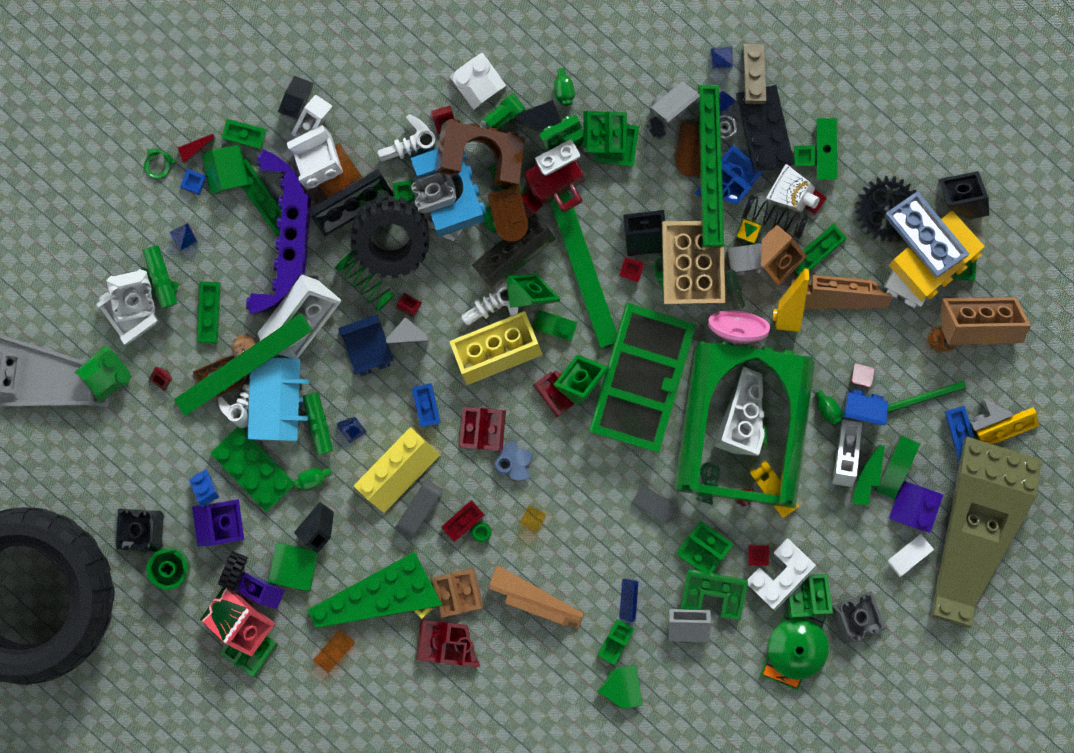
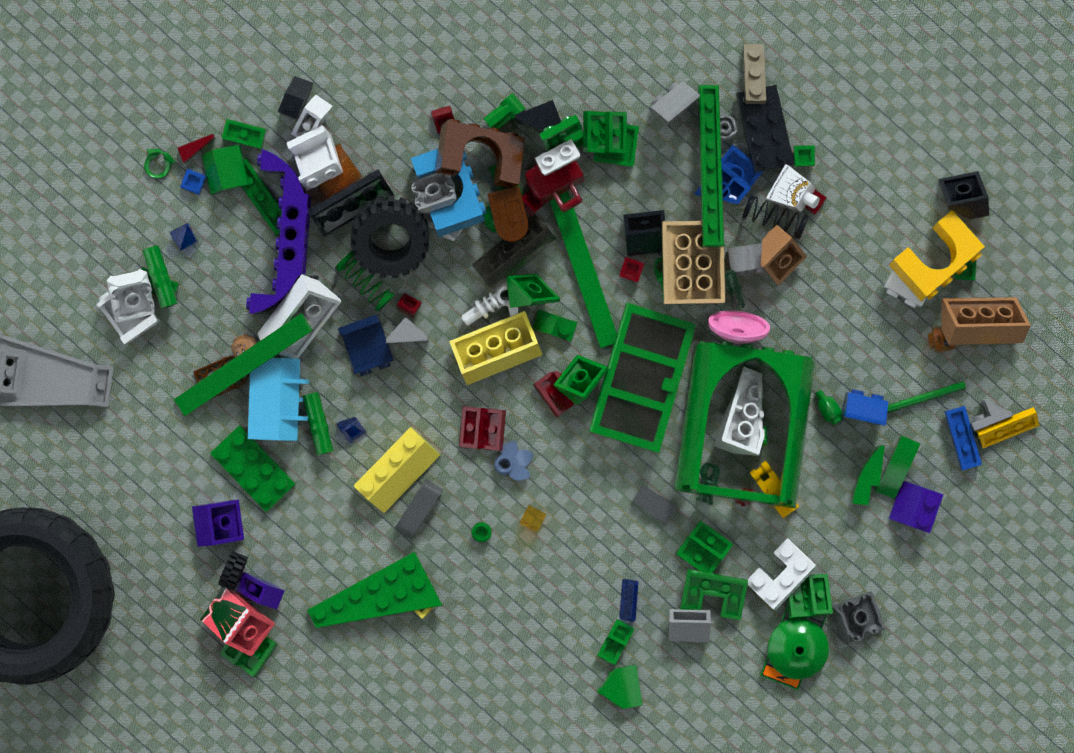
(104, 373): green slope -> none
(139, 530): black slope -> none
(161, 378): dark red slope -> none
(174, 558): green brick -> none
(204, 488): blue plate -> none
(208, 312): green tile -> none
(235, 410): white piece -> none
(293, 566): green slope -> none
(312, 478): green plant -> none
(316, 527): black slope -> none
(334, 650): clear orange tile -> none
(404, 190): green plate -> none
(410, 145): white piece -> none
(426, 405): blue plate -> none
(445, 644): dark red slope -> none
(458, 592): medium nougat slope -> none
(462, 520): dark red plate -> none
(477, 80): white slope -> none
(533, 599): medium nougat wedge -> none
(564, 88): green plant -> none
(655, 128): black plate -> none
(688, 153): reddish brown window -> none
(721, 57): clear blue slope -> none
(726, 101): clear blue slope -> none
(748, 231): tile -> none
(758, 555): dark red plate -> none
(791, 305): yellow slope -> none
(821, 248): green tile -> none
(826, 136): green tile -> none
(844, 293): medium nougat wedge -> none
(847, 453): white slope -> none
(862, 375): slope -> none
(869, 205): black gear -> none
(910, 555): white slope -> none
(926, 234): sand blue piece -> none
(992, 489): olive wing -> none

